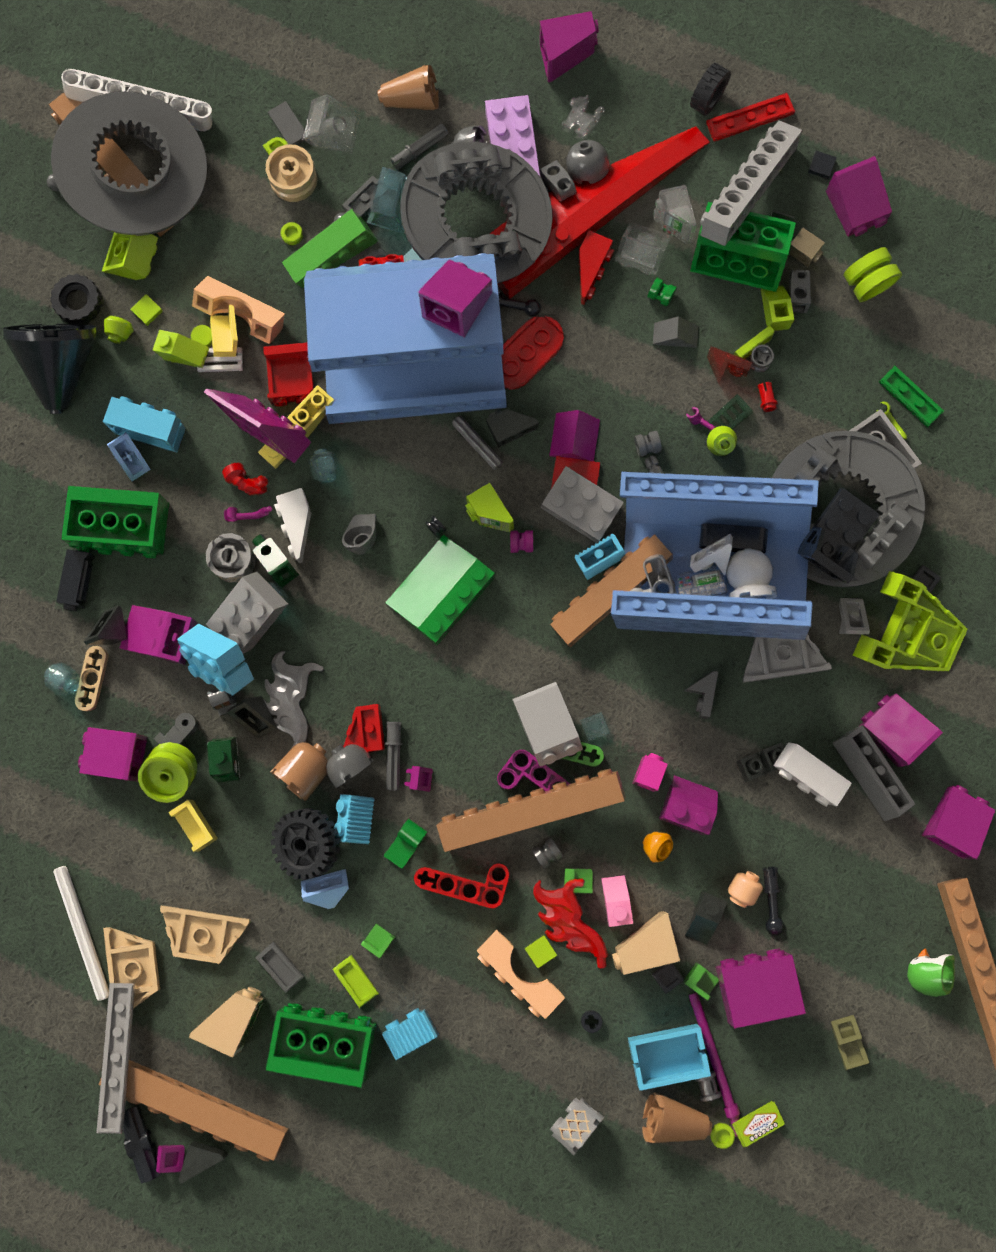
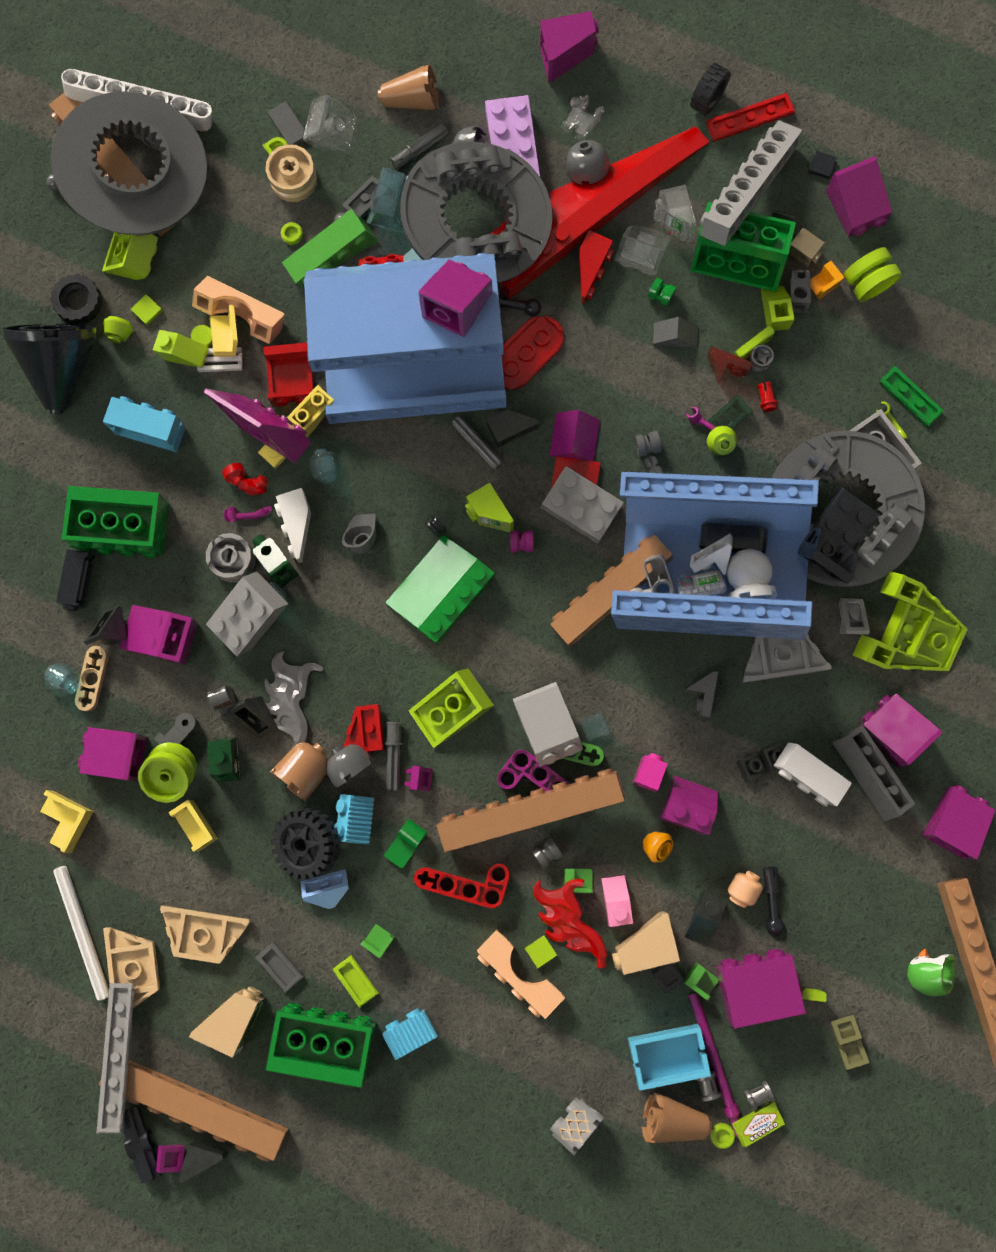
(72, 820): none -> light yellow panel
(128, 456): light blue slope -> none
(215, 659): medium azure piece -> none
(451, 707): none -> lime slope
(559, 184): dark grey leg -> none
(596, 1016): black bush -> none
(600, 556): medium azure brick -> none
(759, 1095): none -> flat silver bush
(813, 994): none -> lime tile
(826, 280): none -> light orange panel
(926, 577): black tile -> none

